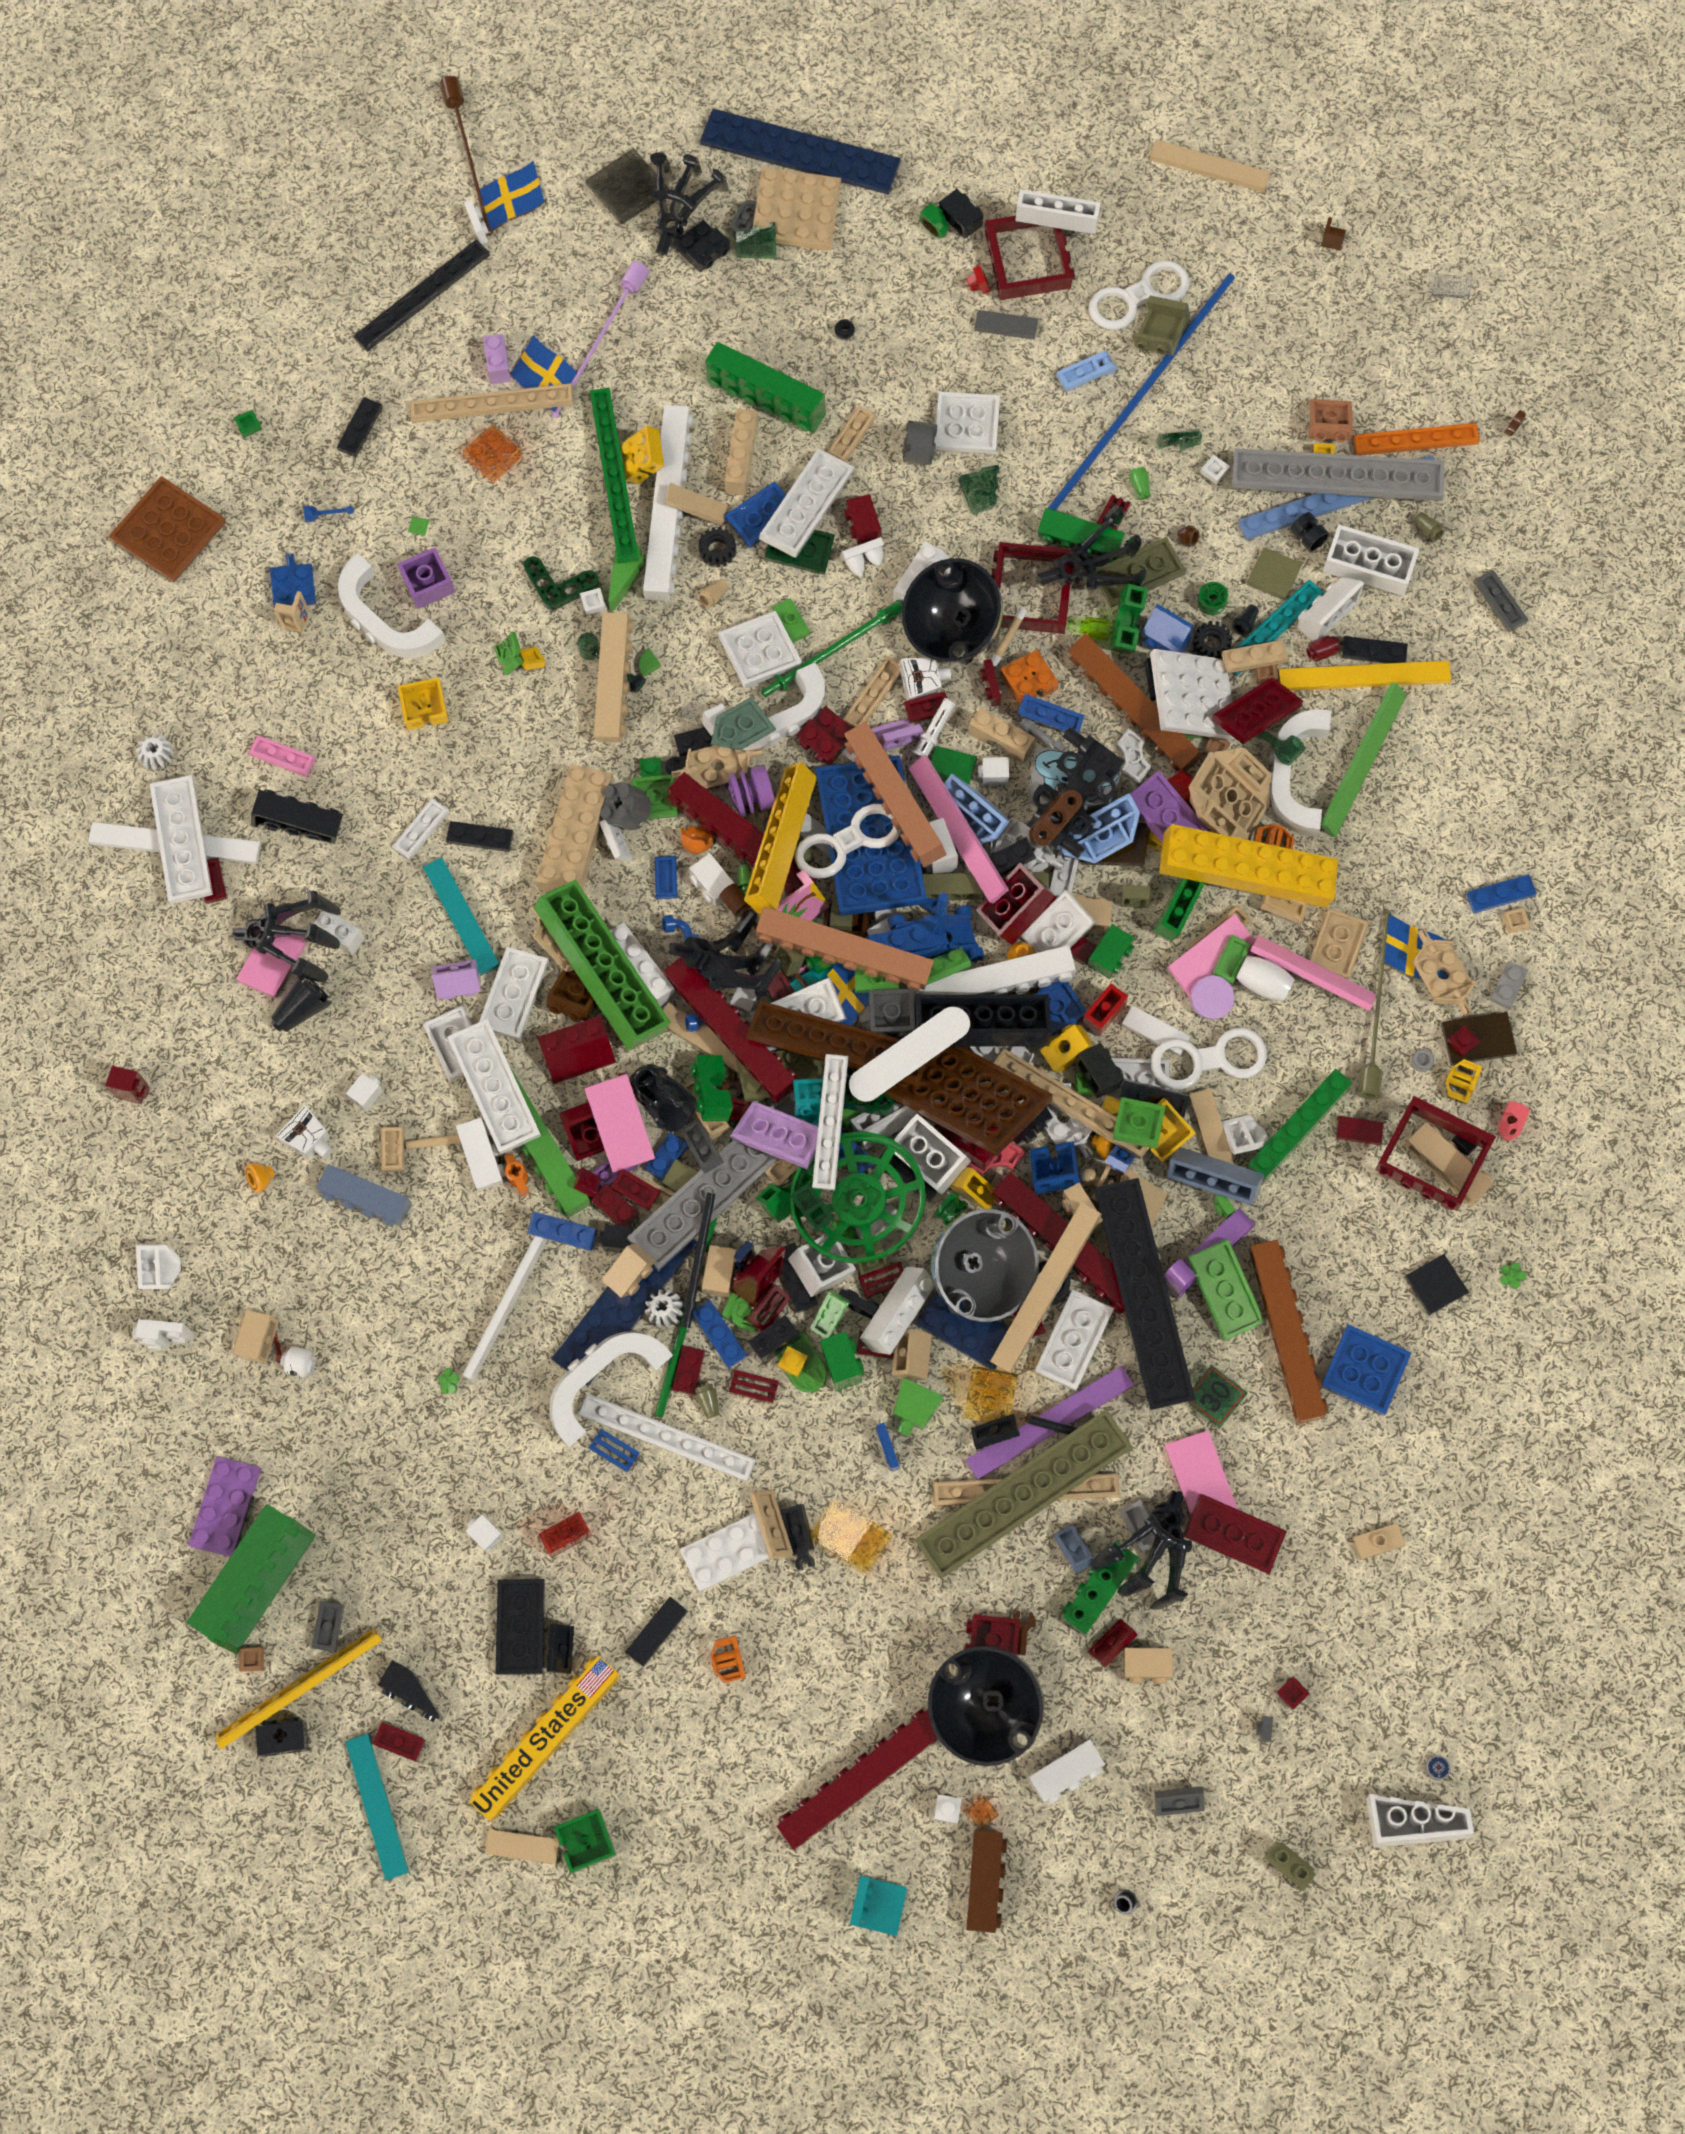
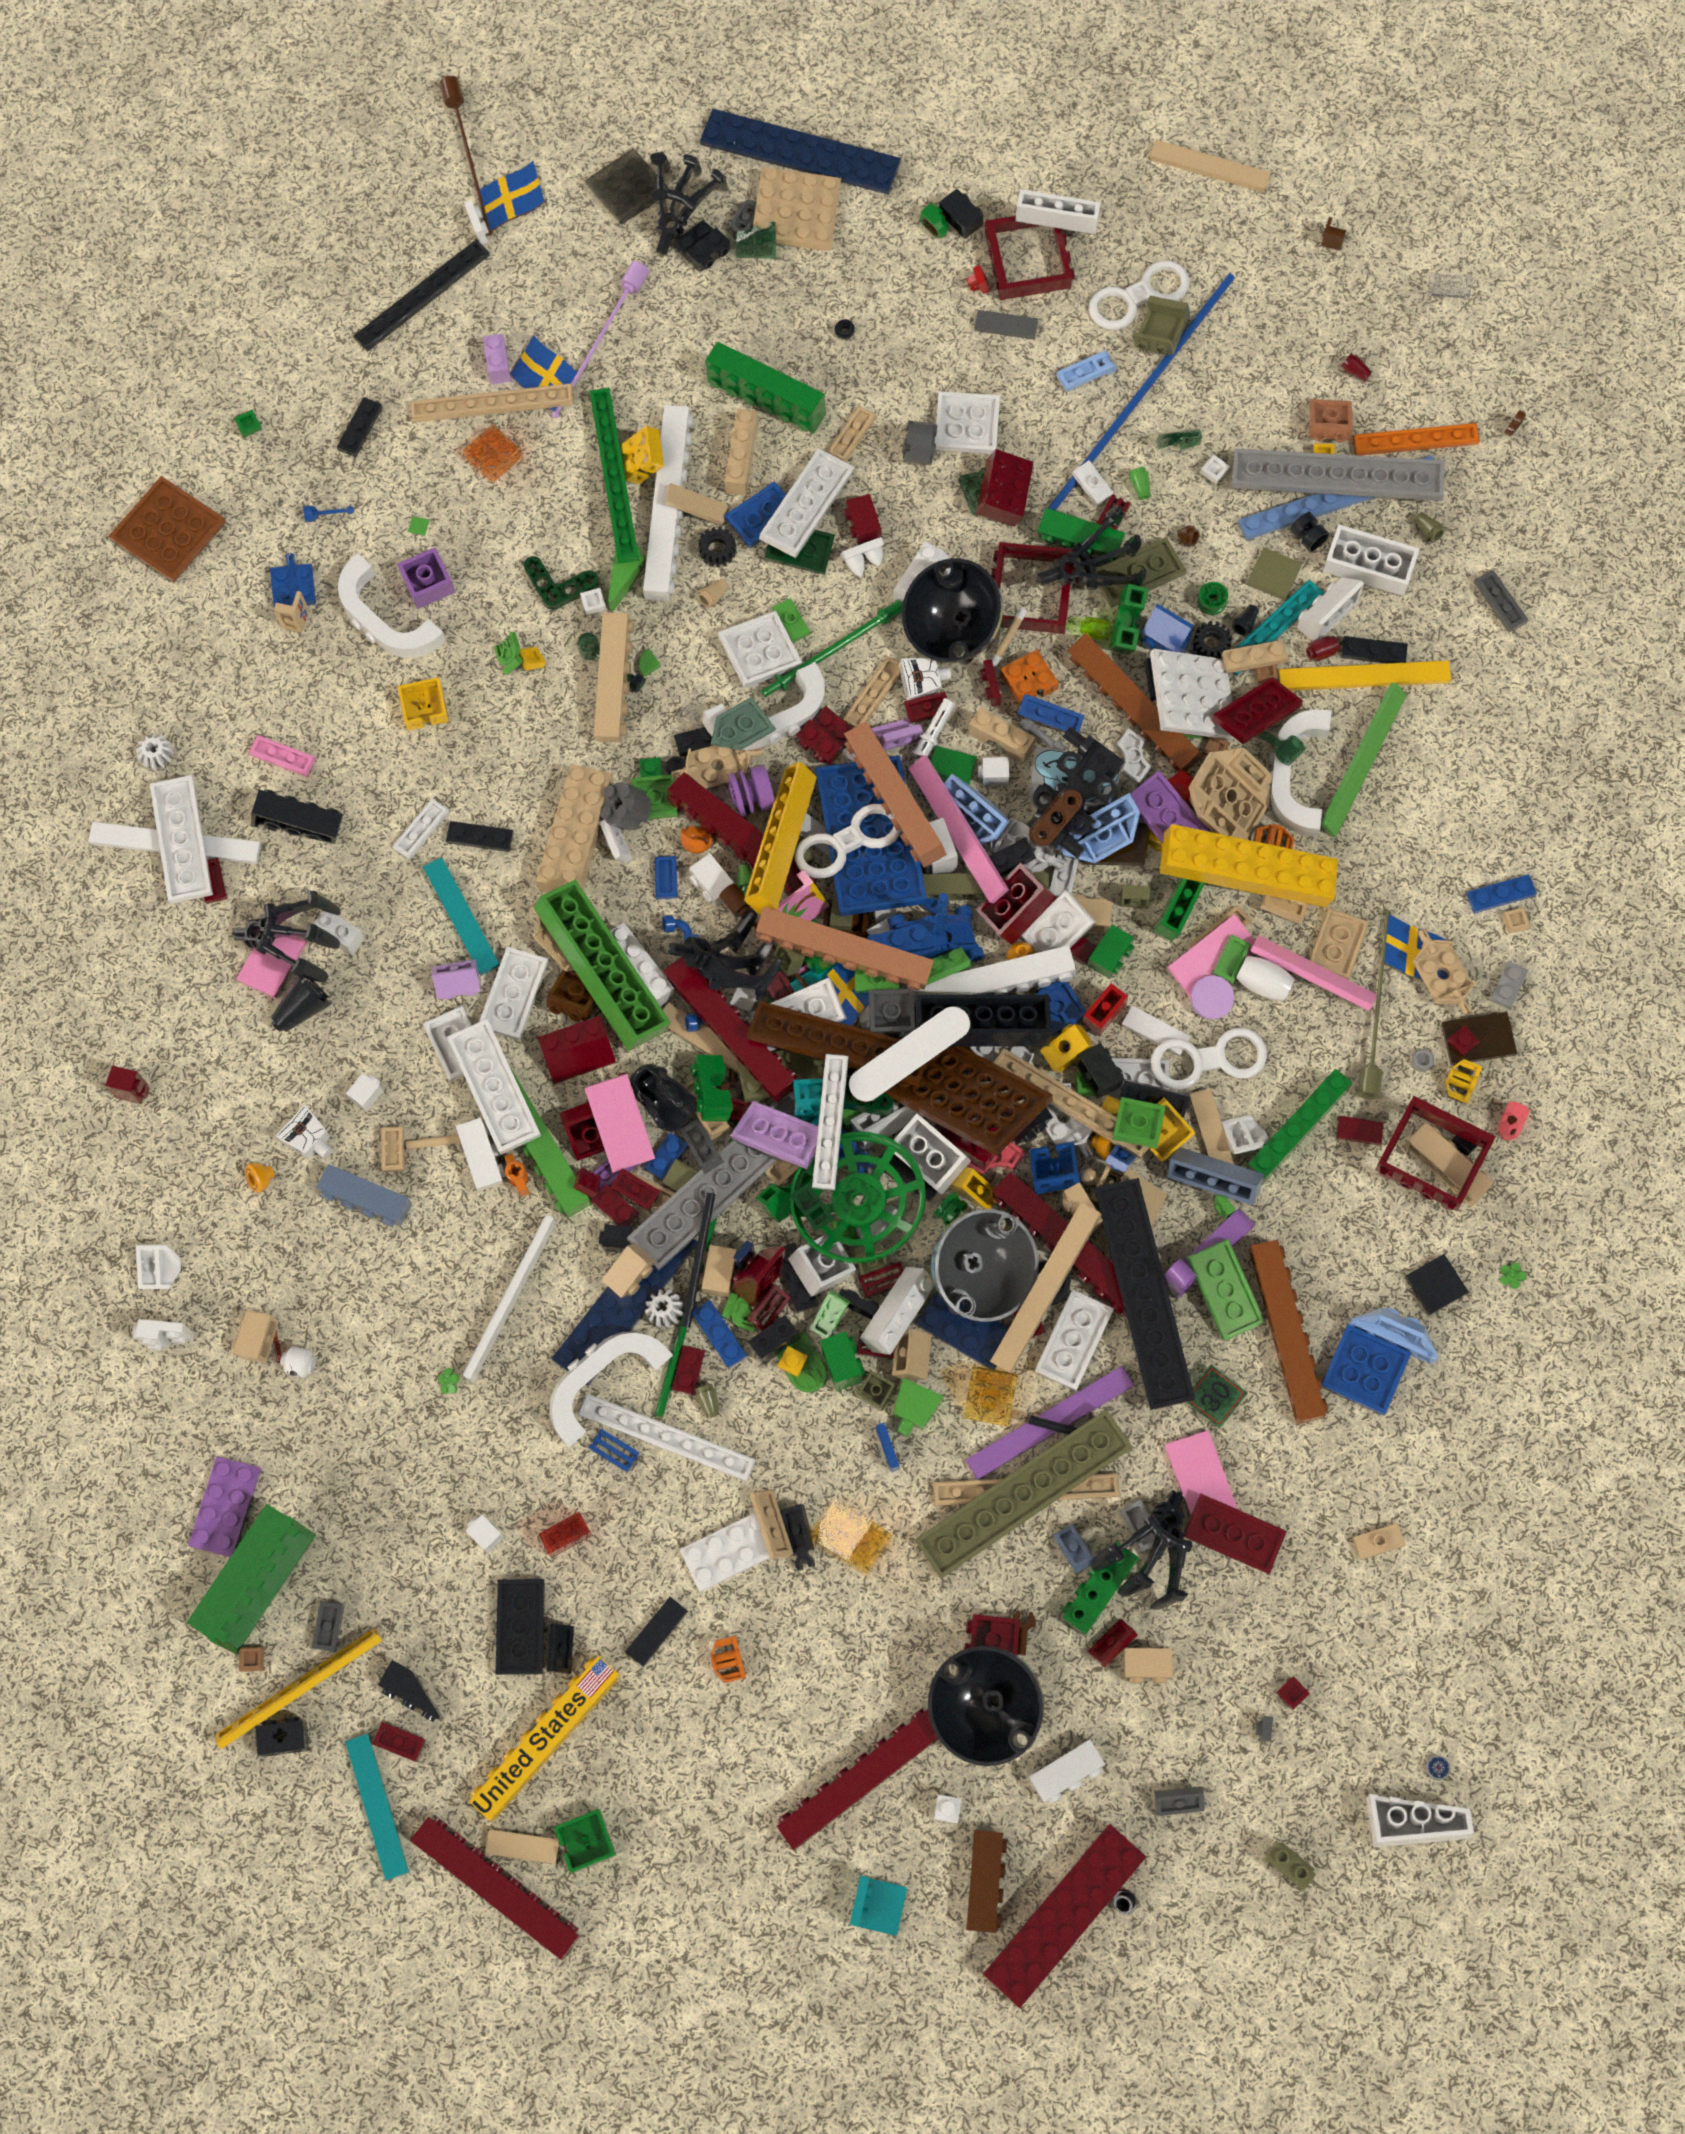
(495, 1887): none -> dark red brick
(562, 1231): blue plate -> none
(772, 1391): dark red tile -> none
(876, 1390): none -> olive piece
(982, 1812): clear orange tile -> none
(995, 1431): black plate -> none
(1005, 487): none -> dark red brick
(1064, 1915): none -> dark red brick
(1092, 483): none -> white plate
(1356, 367): none -> dark red cone
(1398, 1330): none -> light blue wedge

